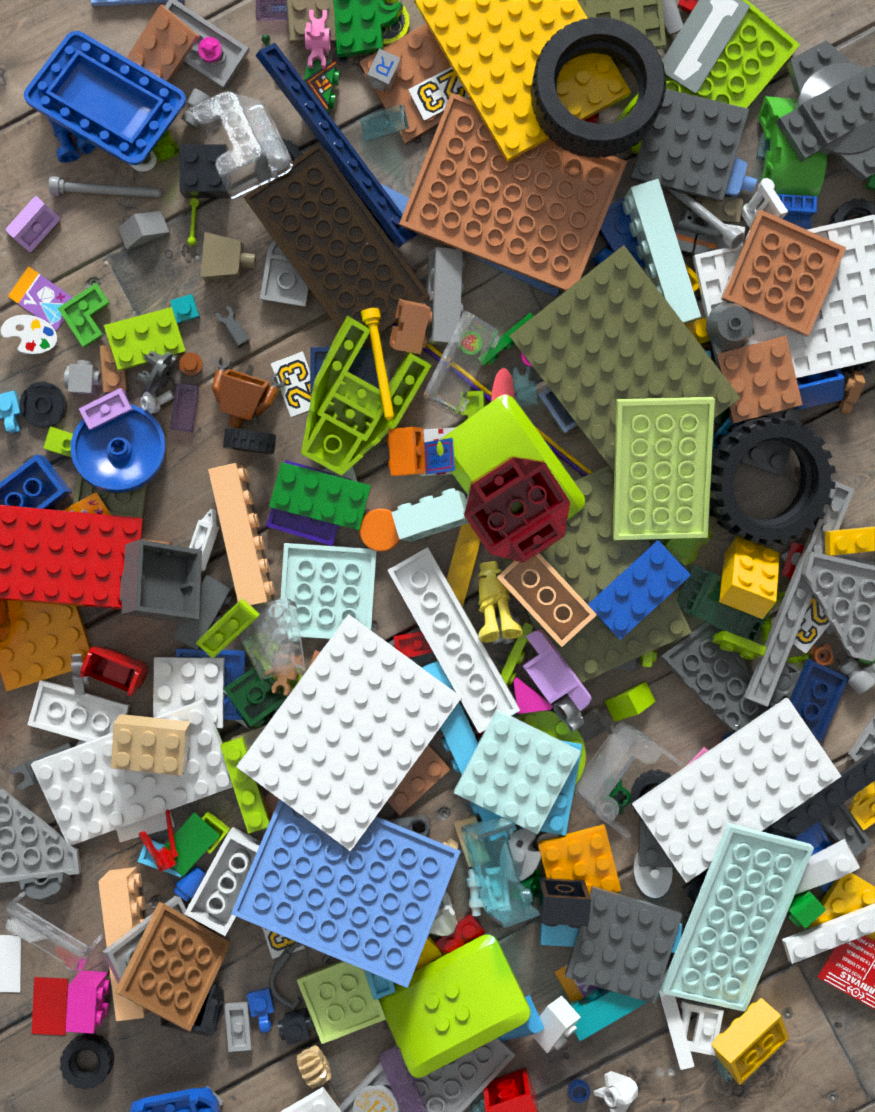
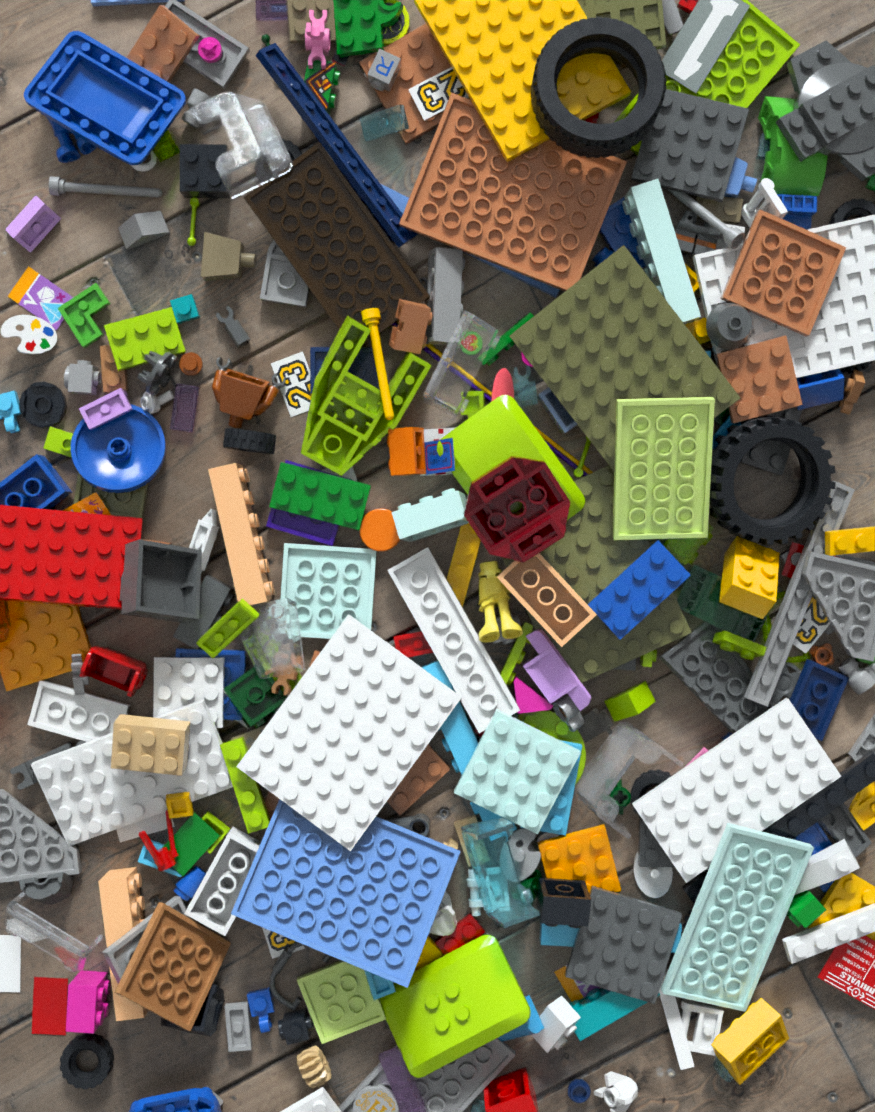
(179, 805): none -> yellow tile
(579, 472): none -> lime hinge

